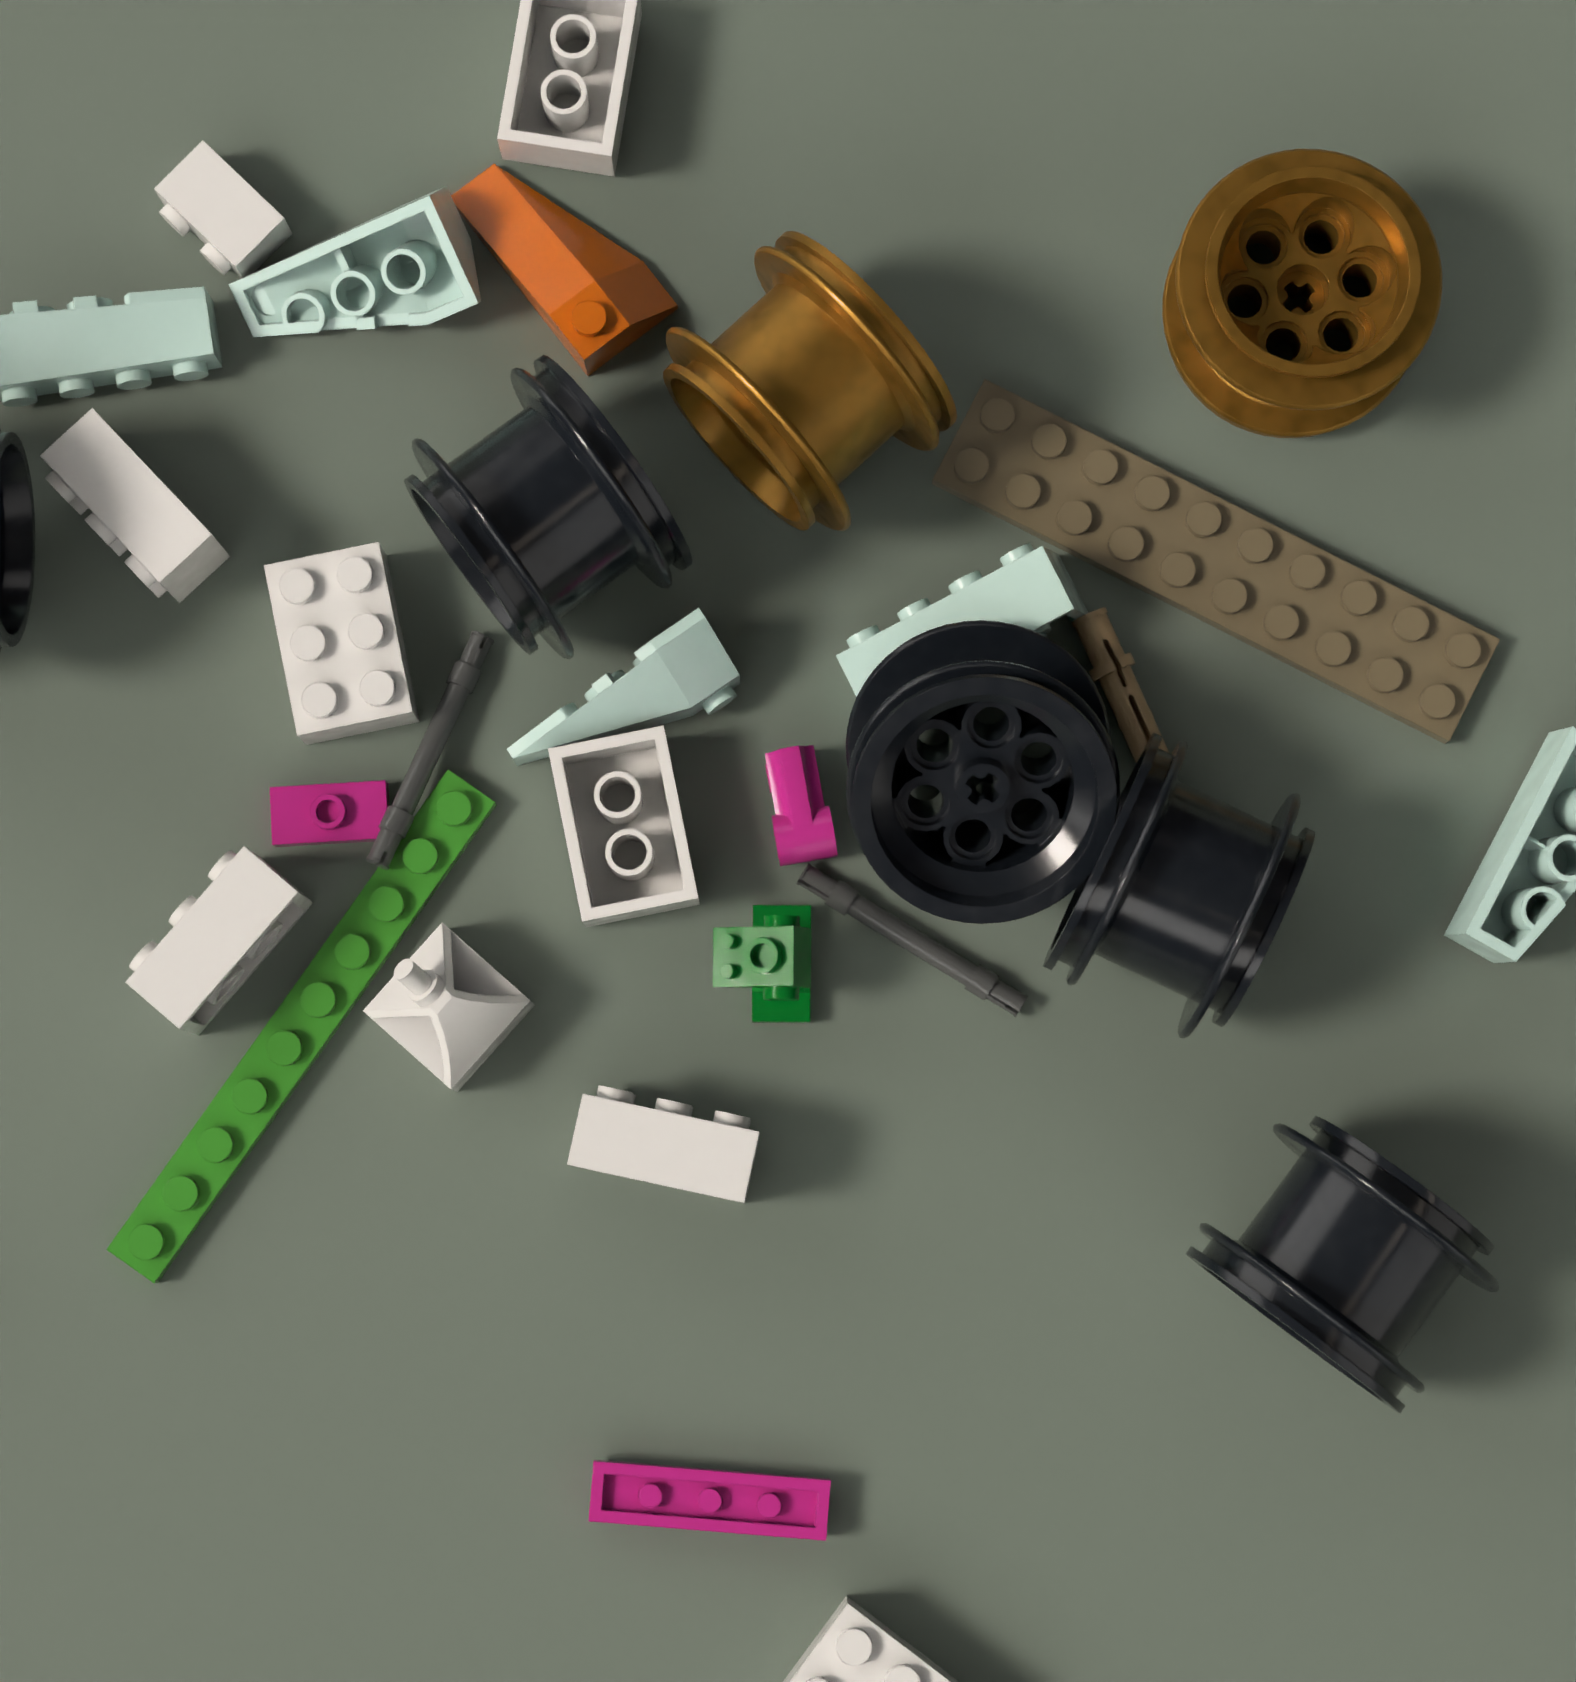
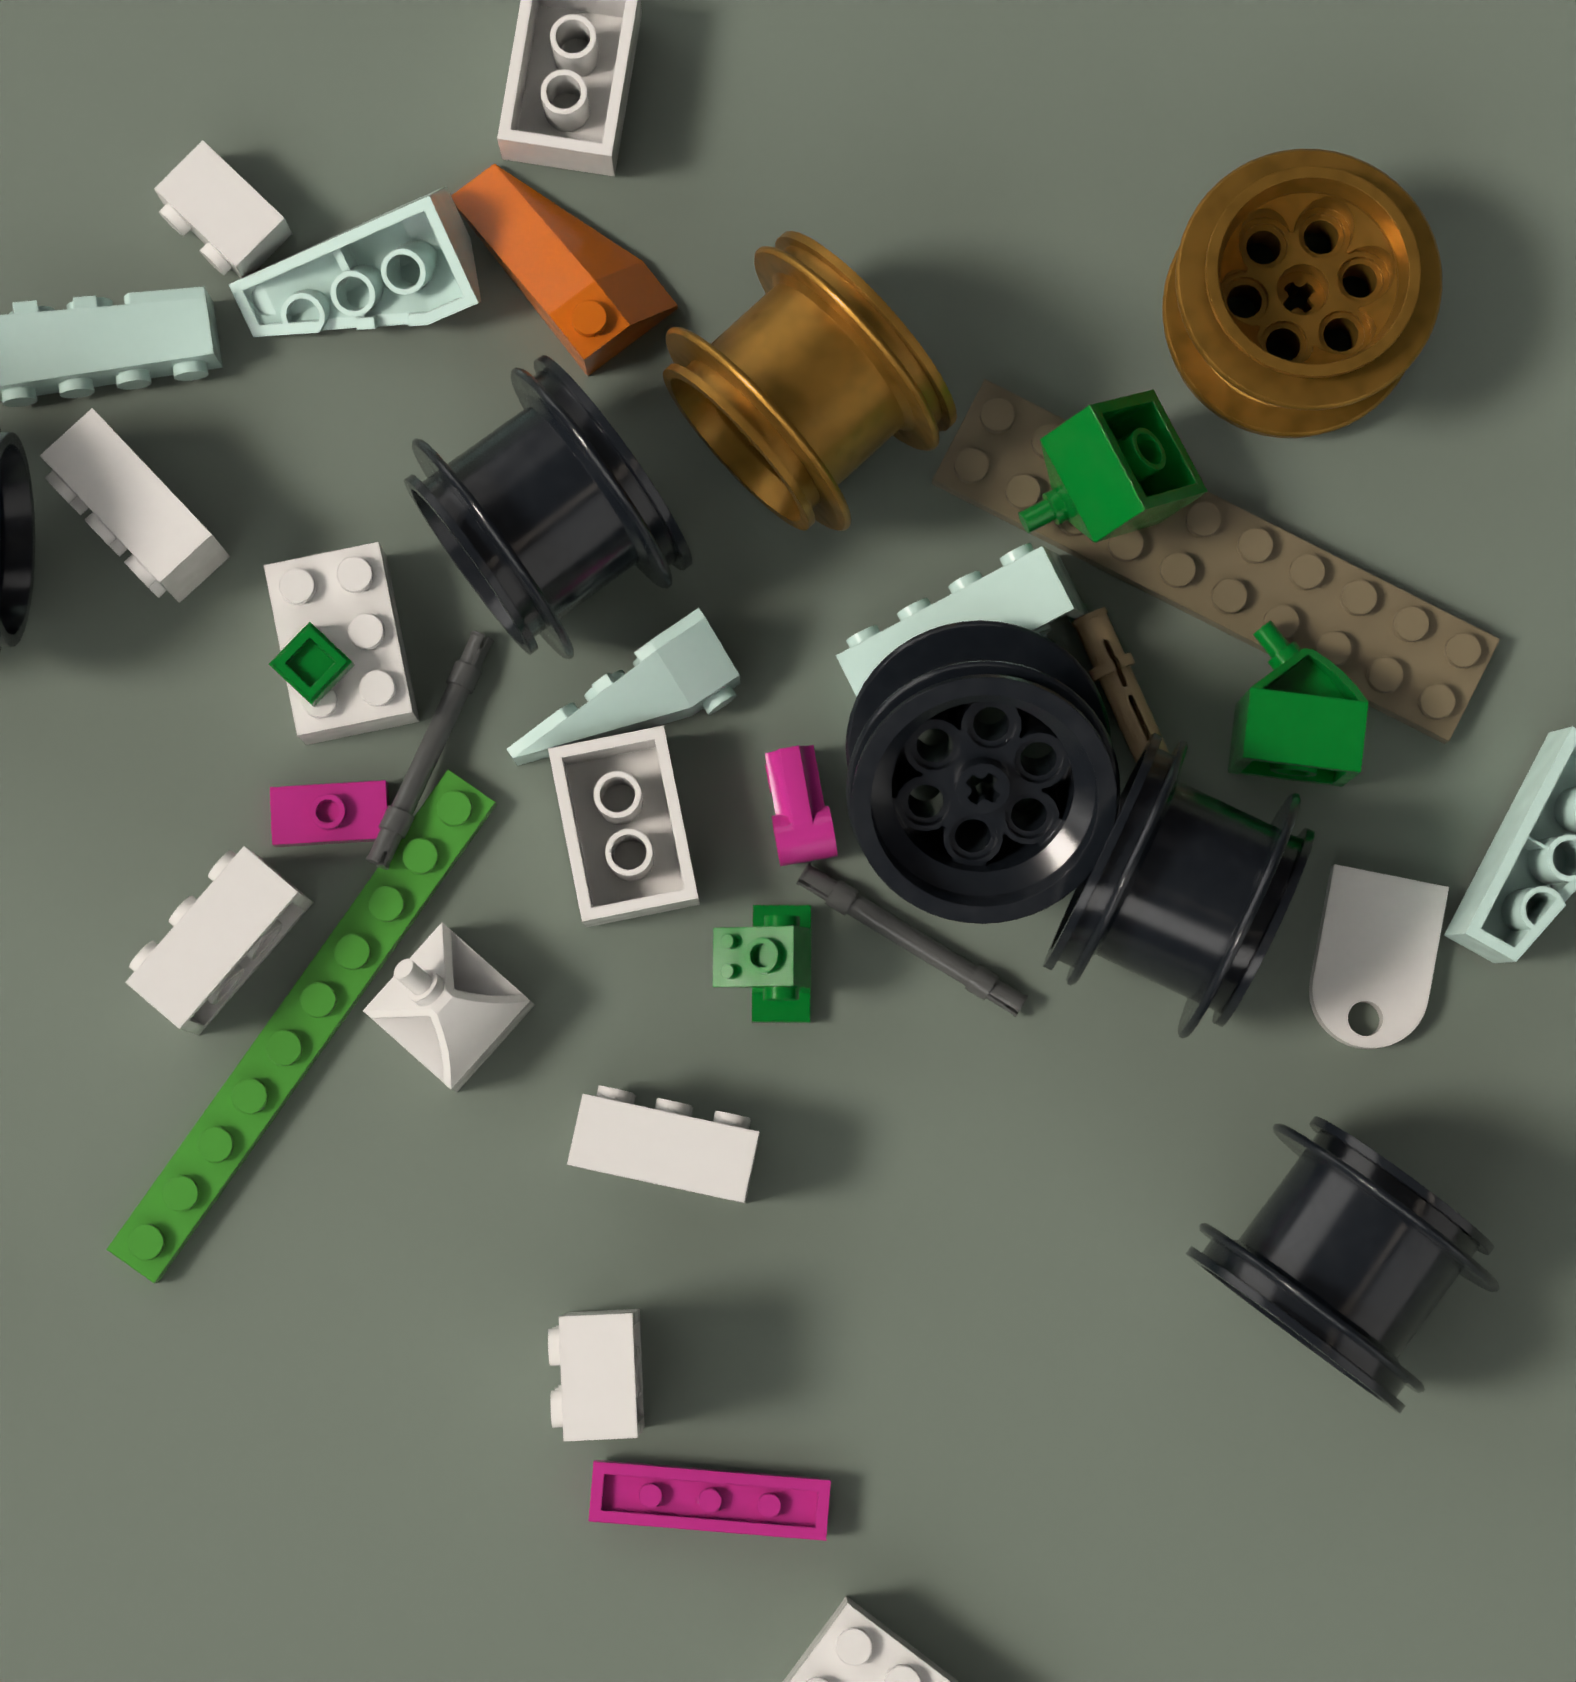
(311, 664): none -> green tile
(599, 1375): none -> white brick
(1115, 470): none -> green piece
(1299, 719): none -> green piece
(1375, 949): none -> white tile

